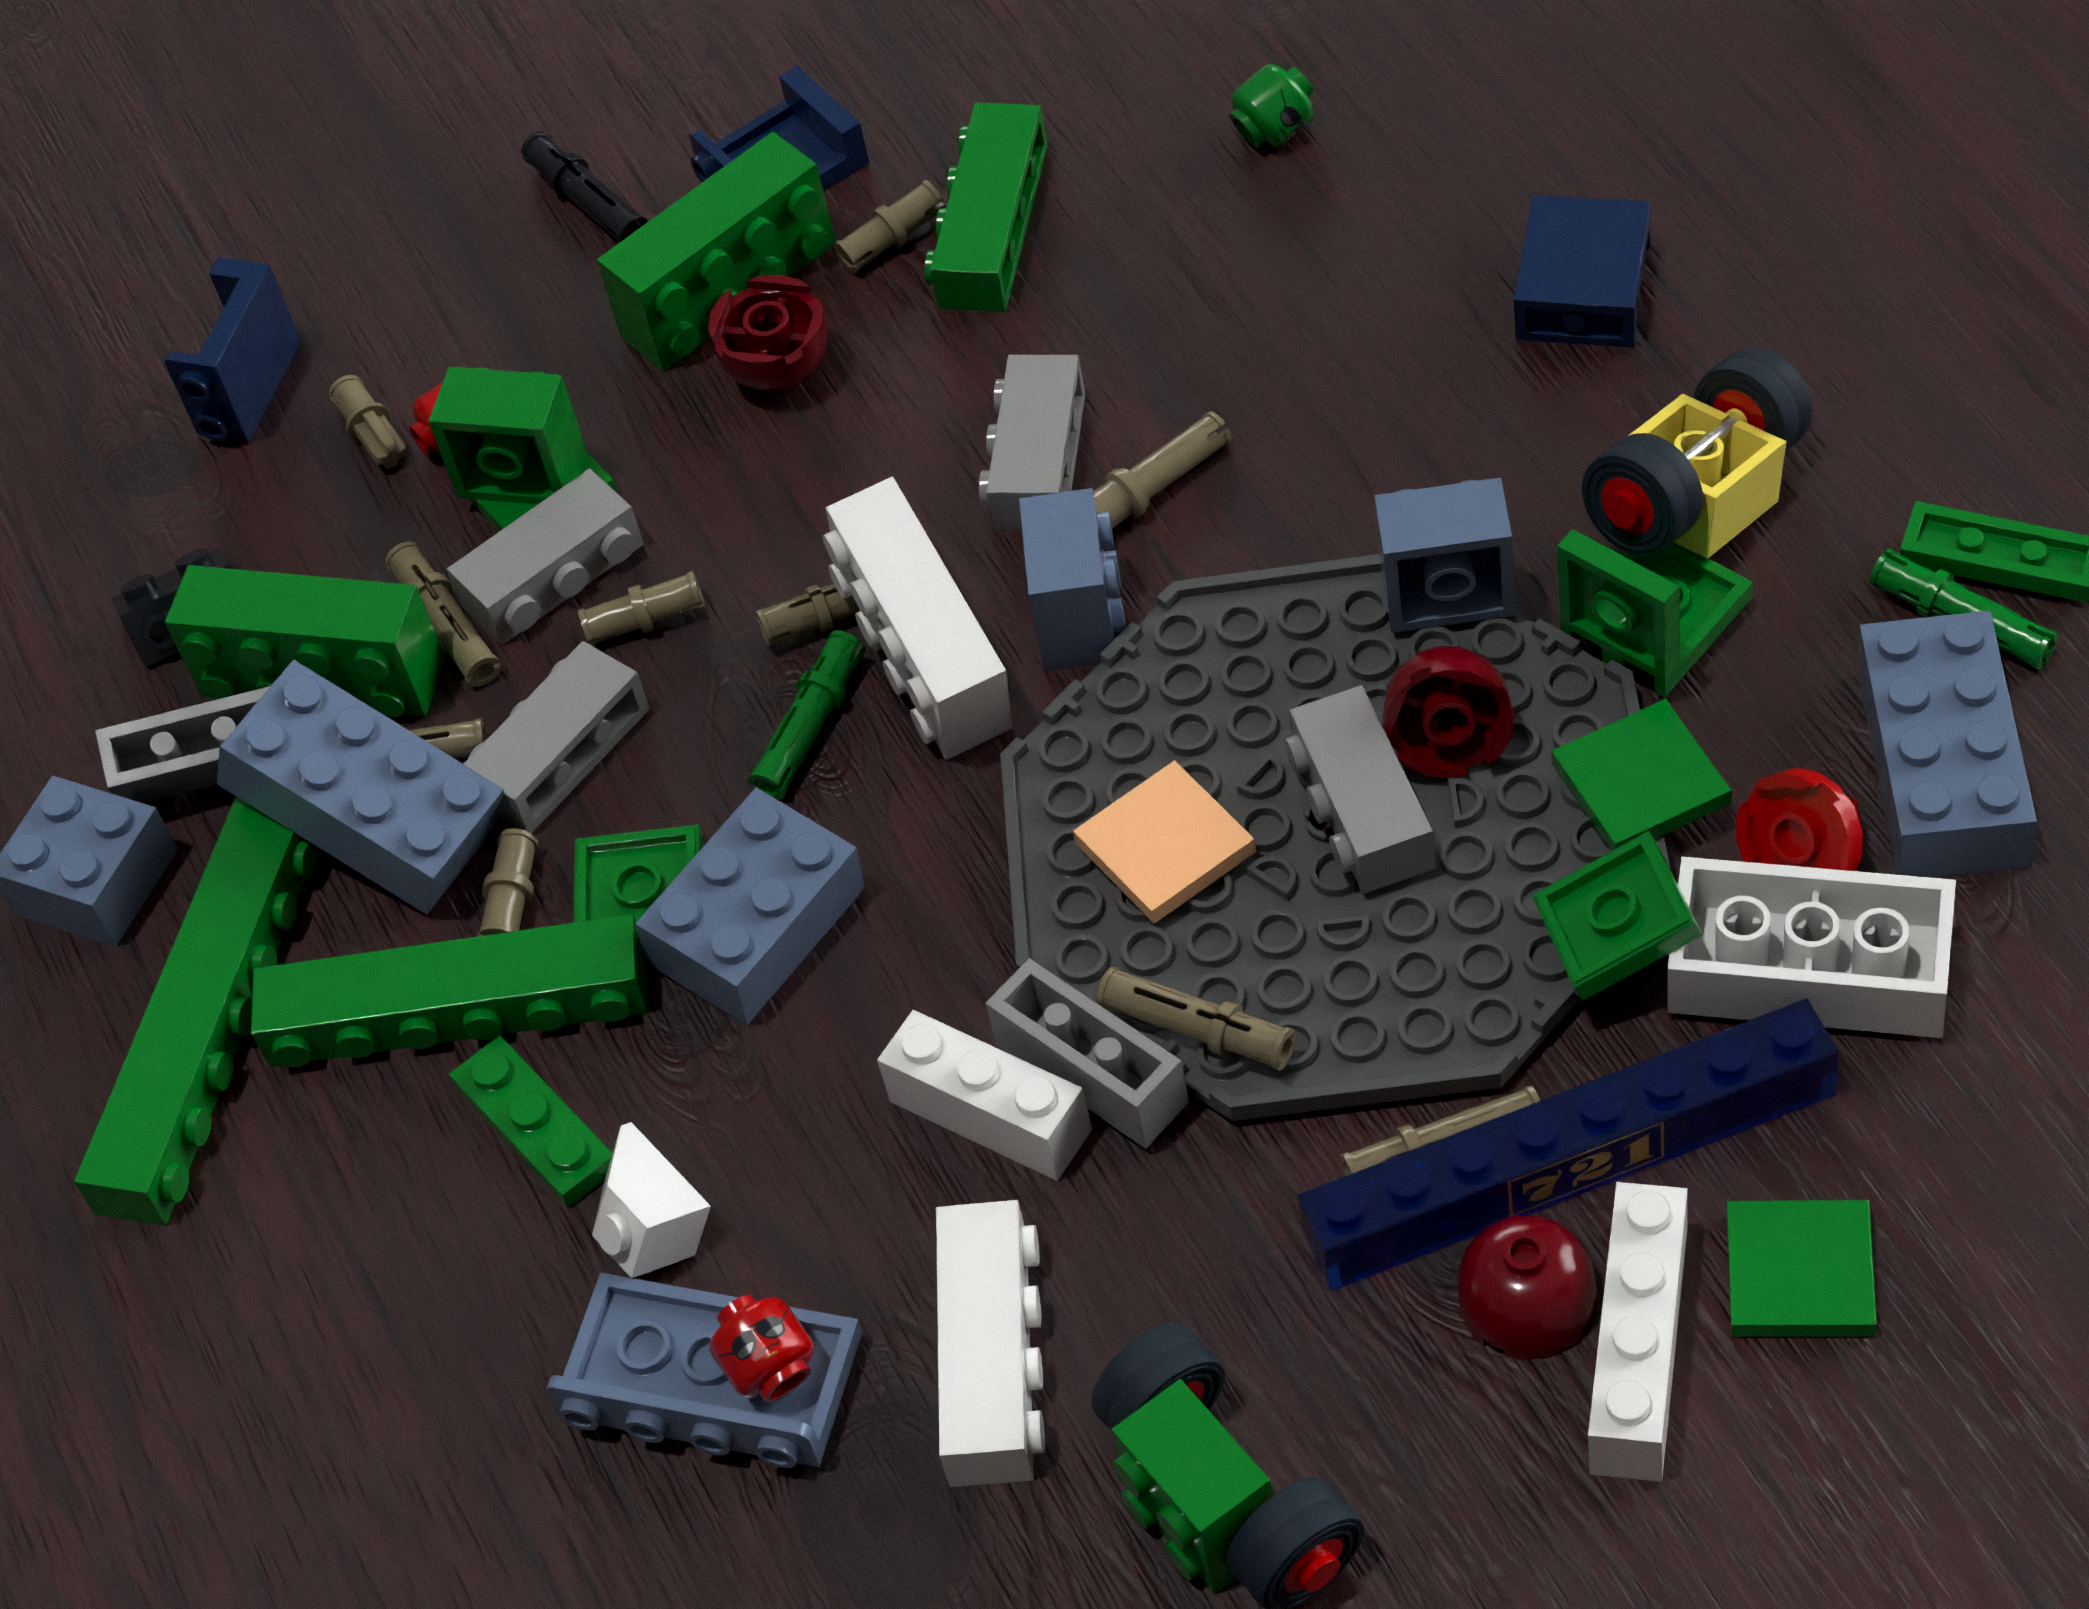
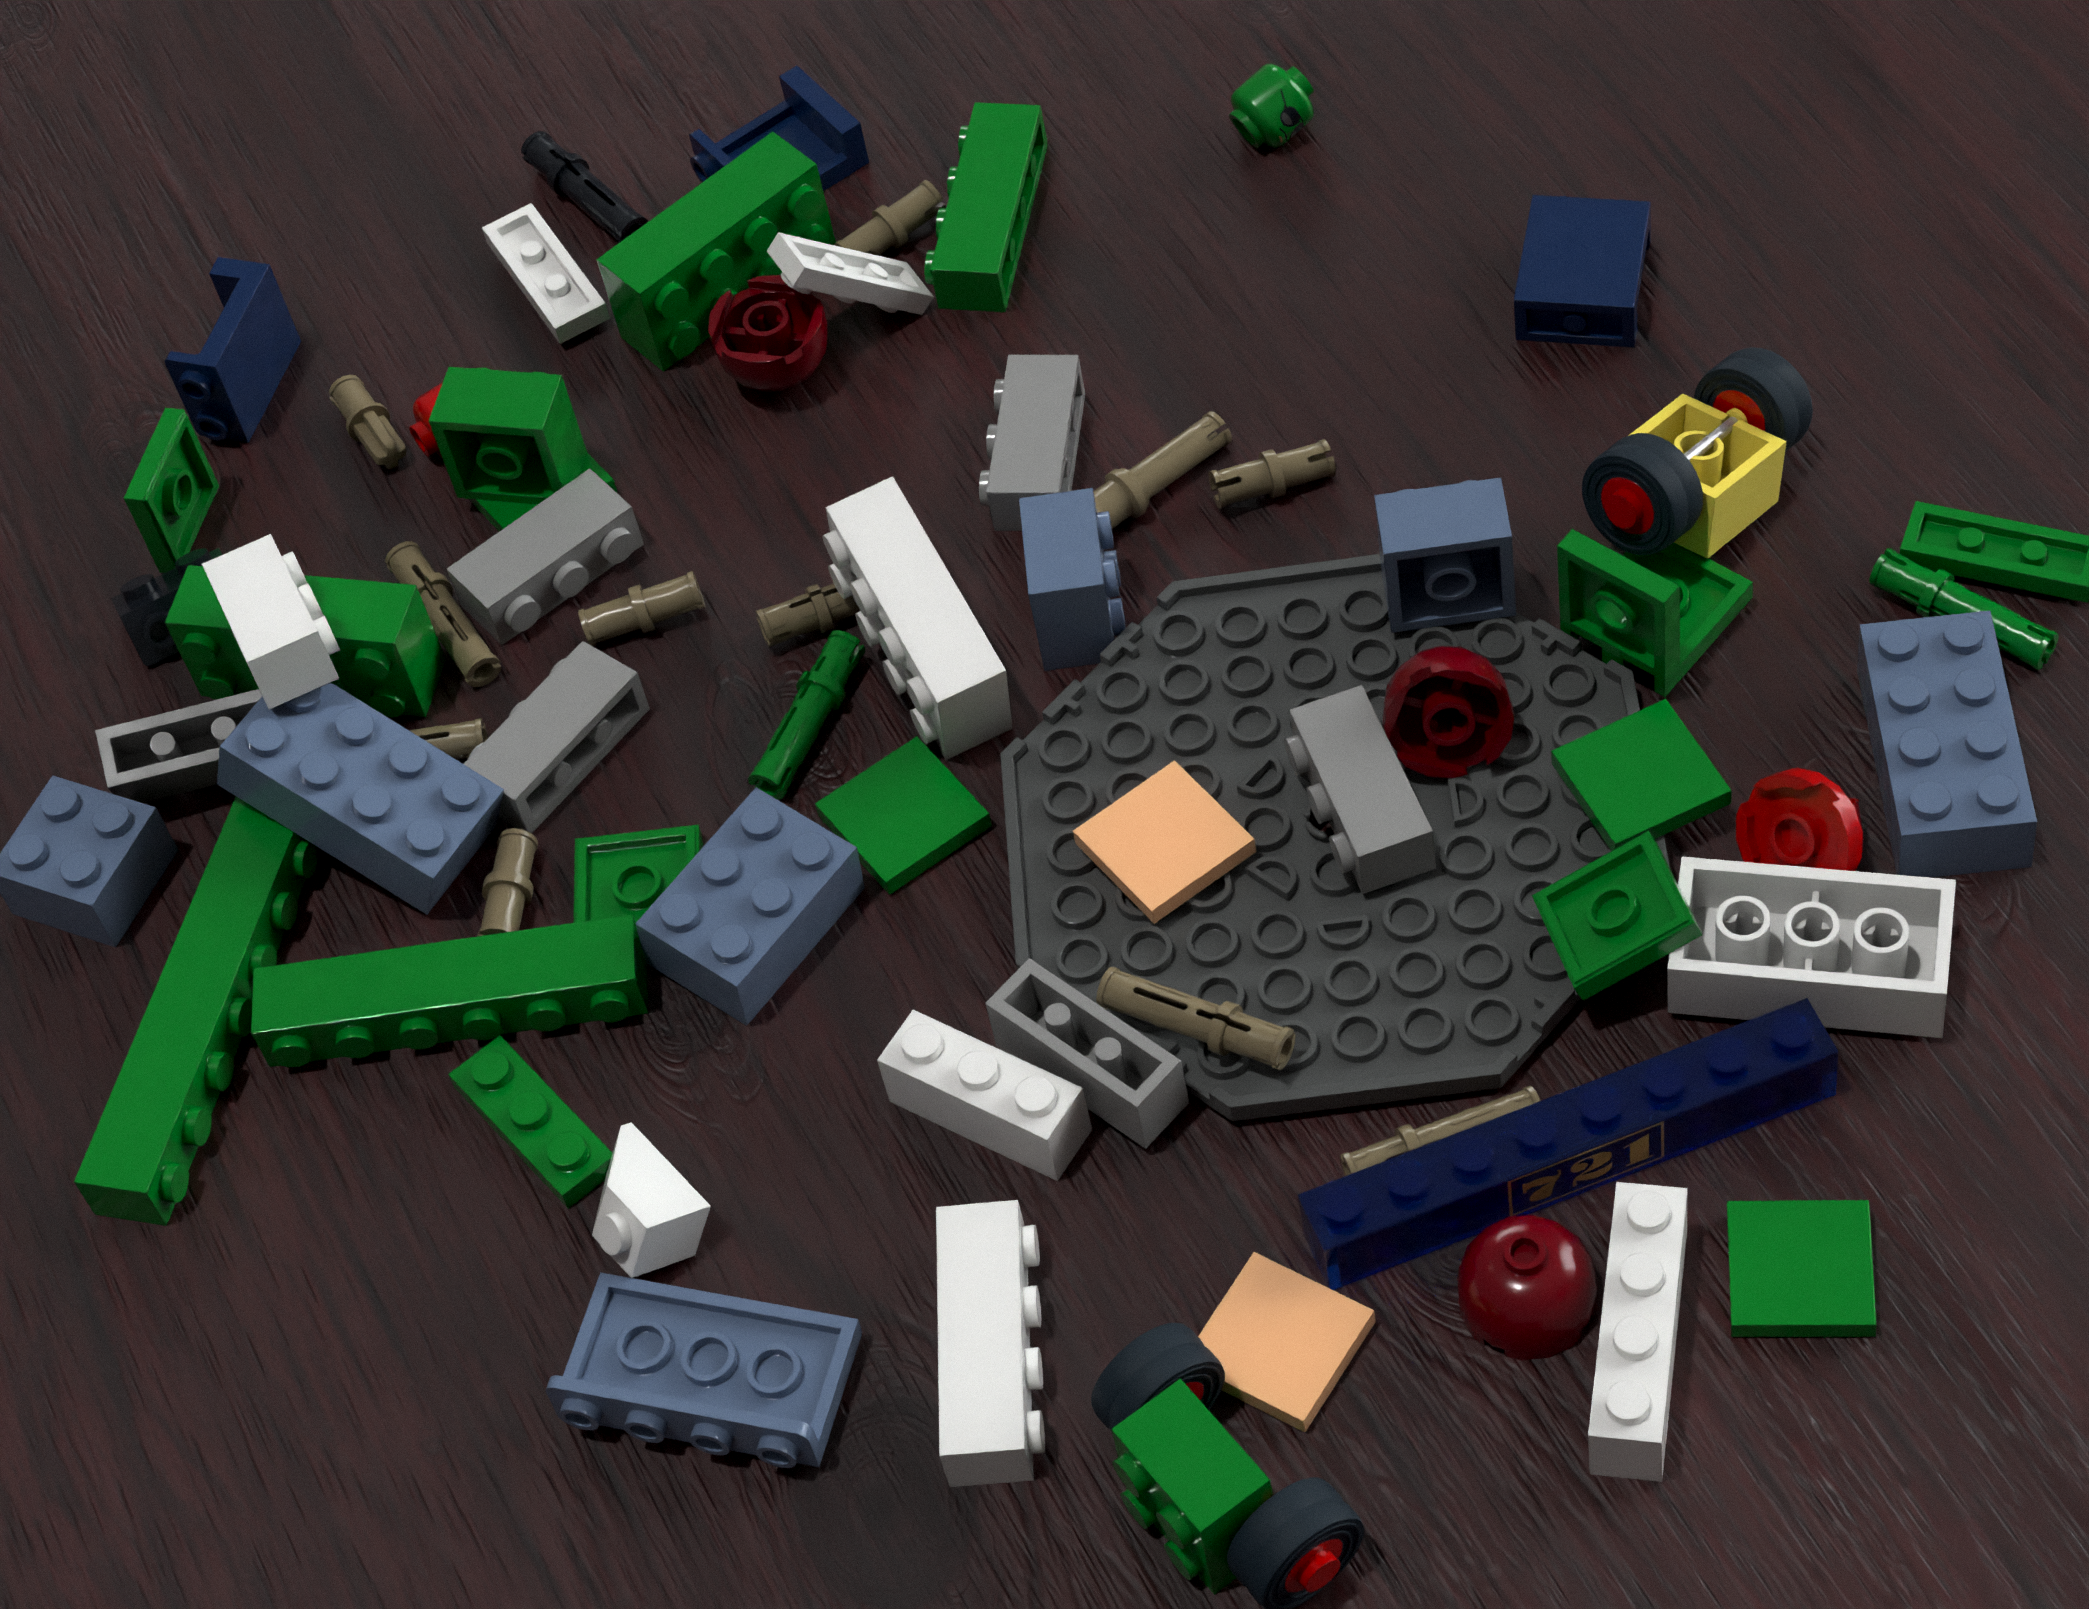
(171, 489): none -> green tile
(274, 620): none -> white brick
(546, 273): none -> white plate
(761, 1347): red head -> none
(849, 274): none -> white plate
(904, 814): none -> green tile
(1272, 473): none -> dark tan pin
(1284, 1340): none -> light nougat tile

